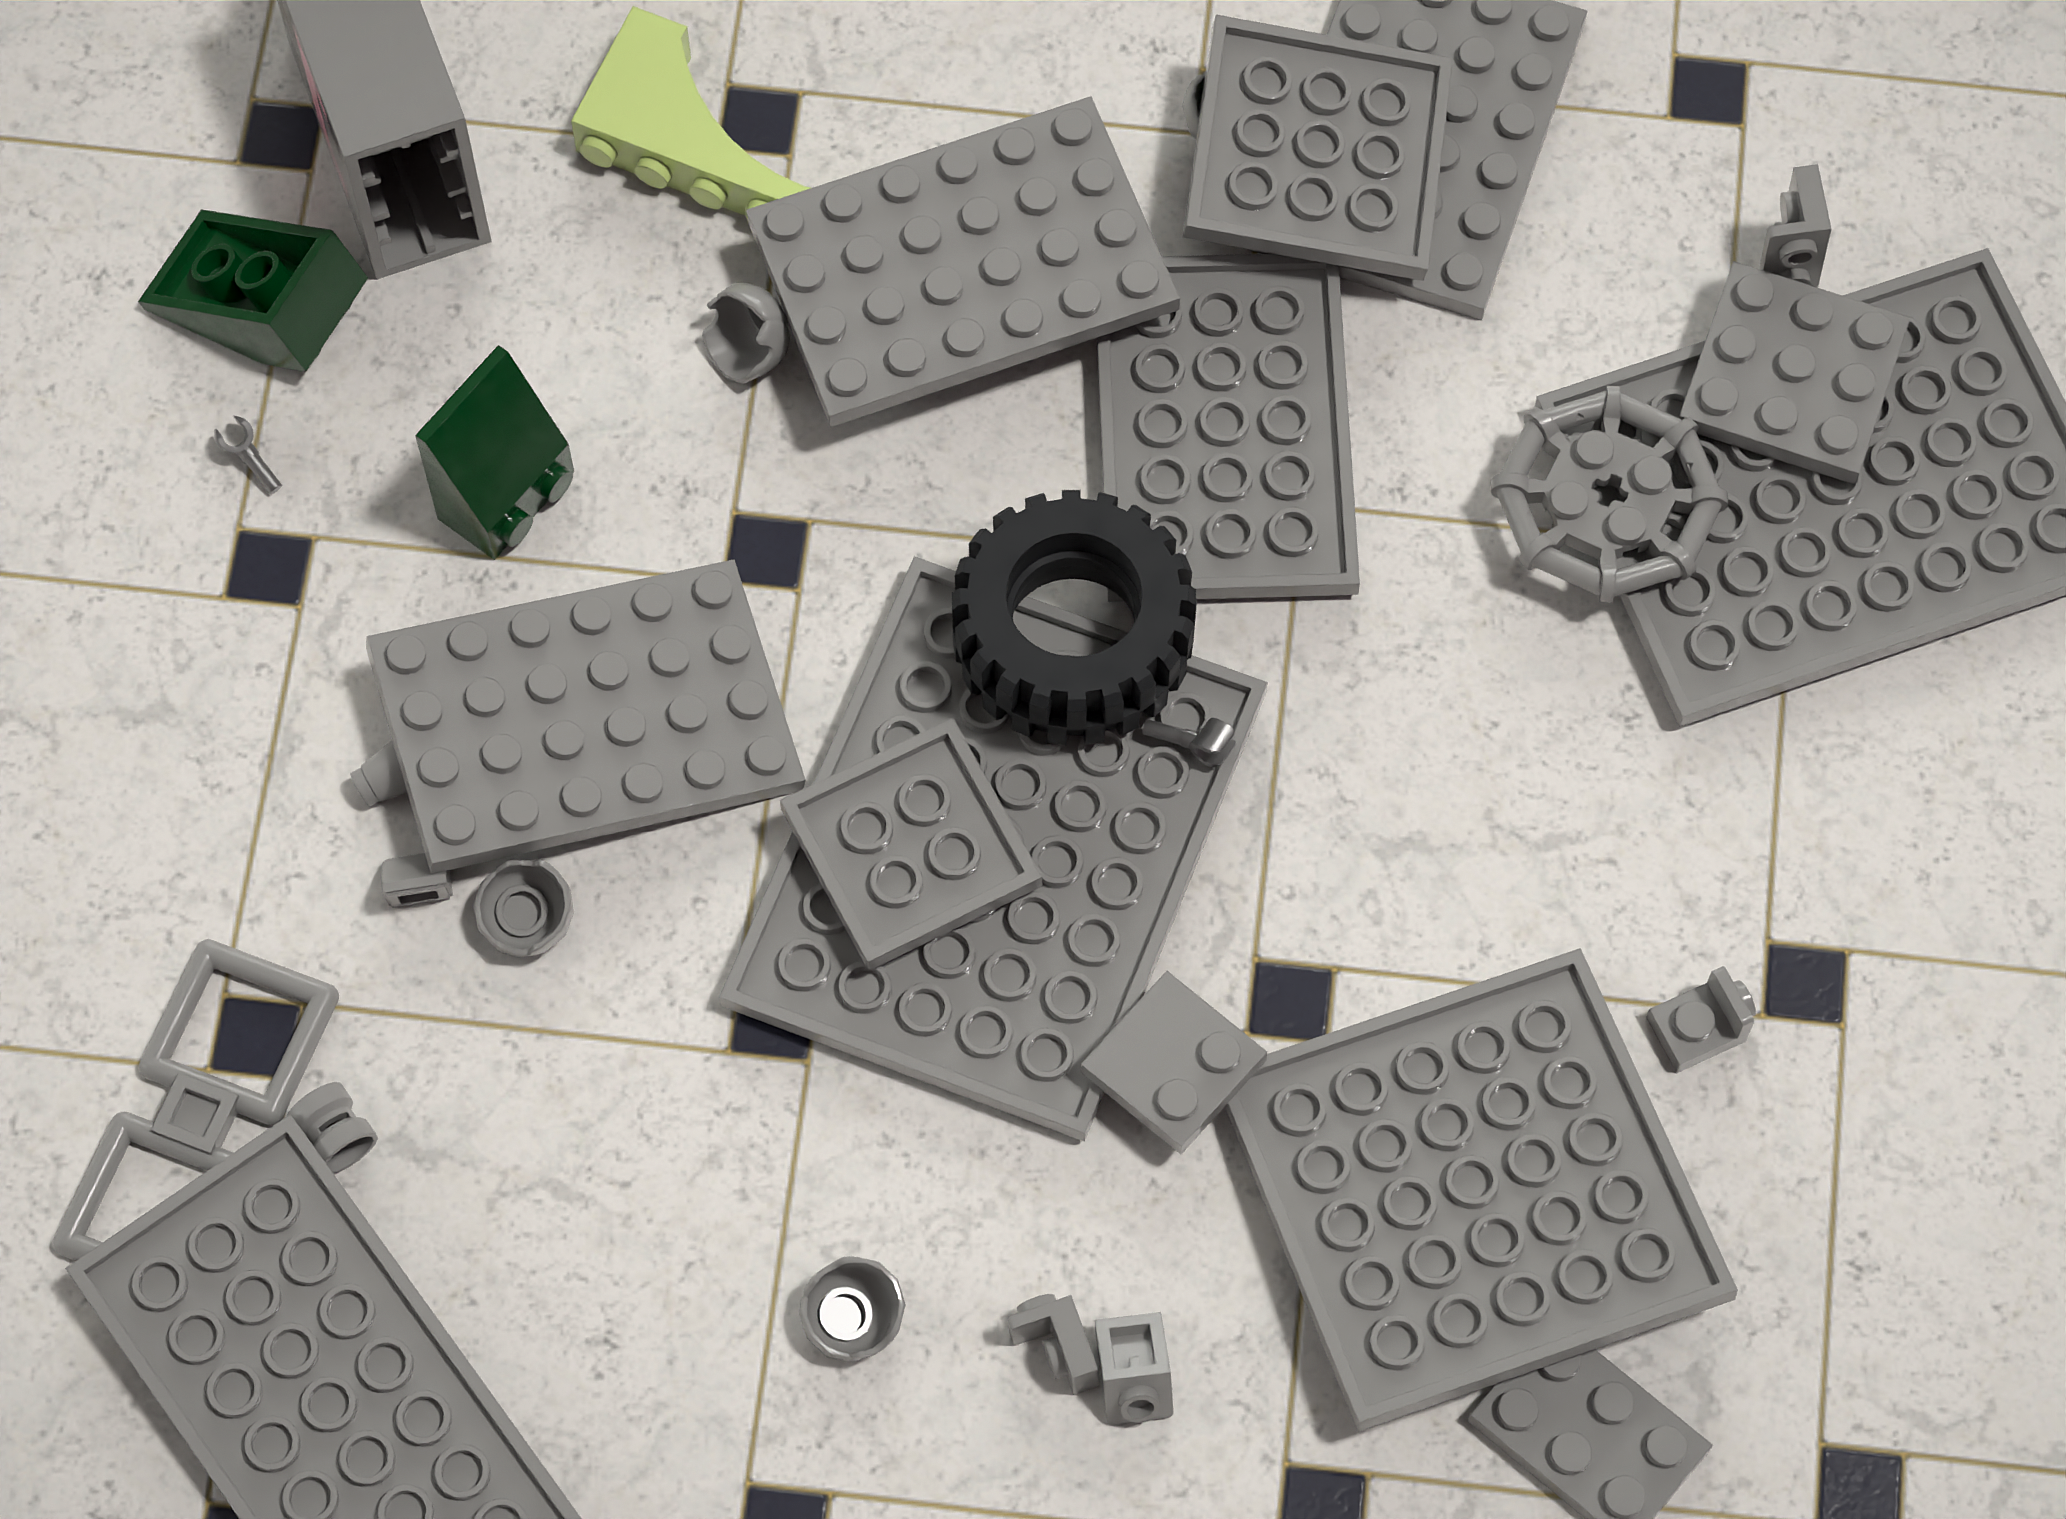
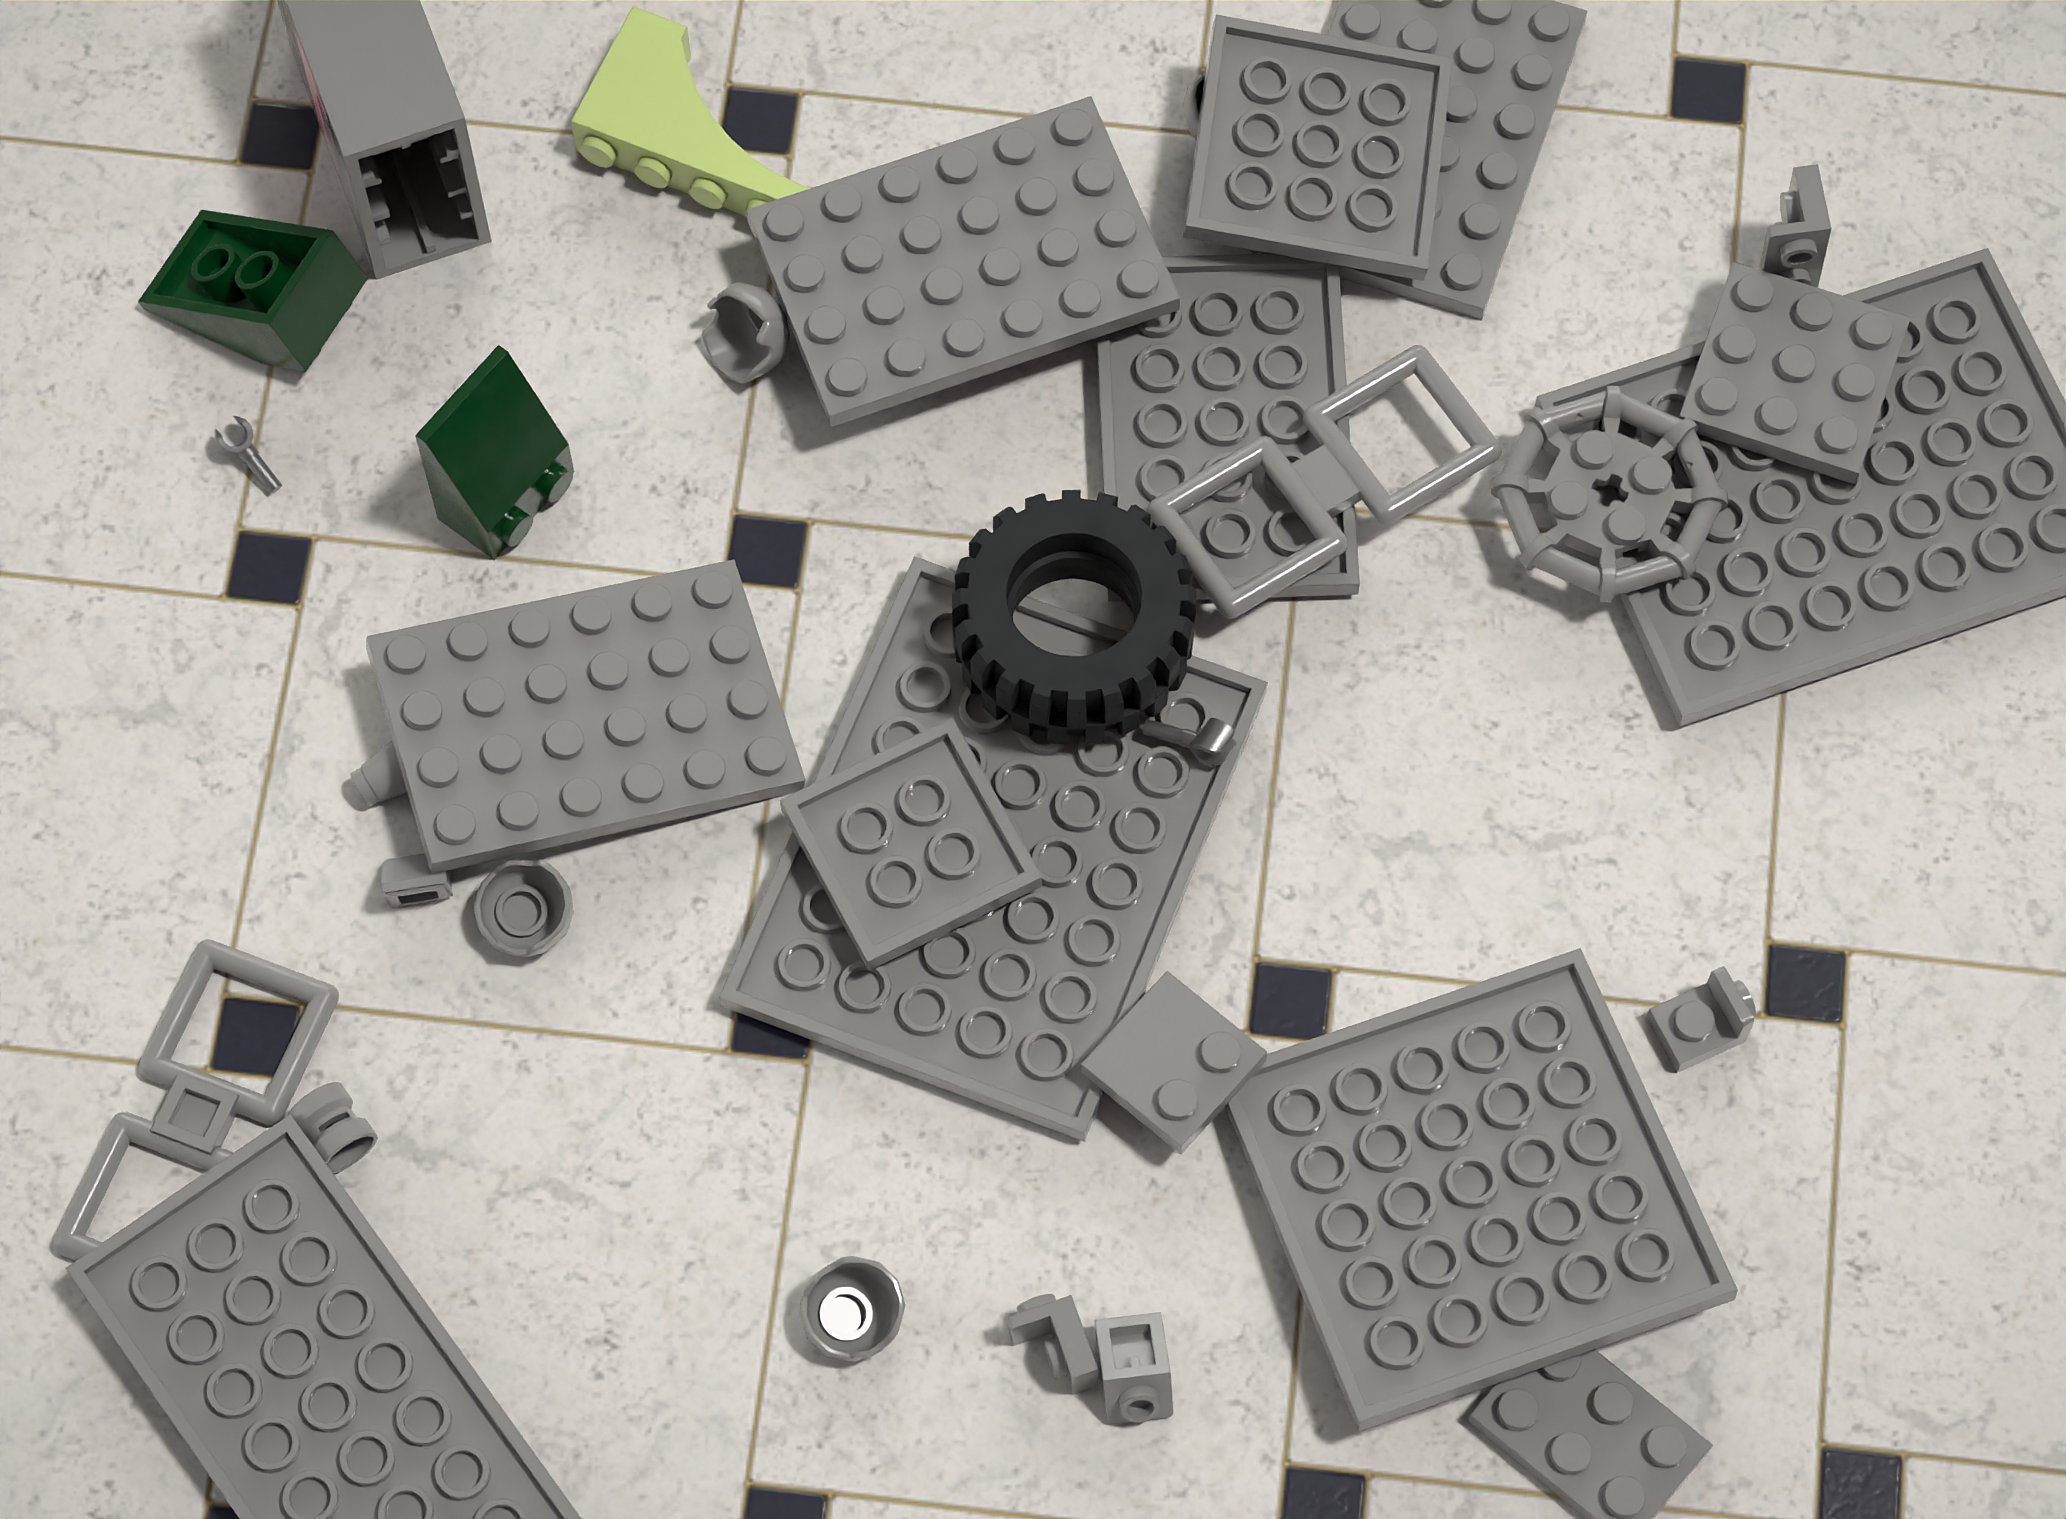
(1326, 480): none -> light grey bar

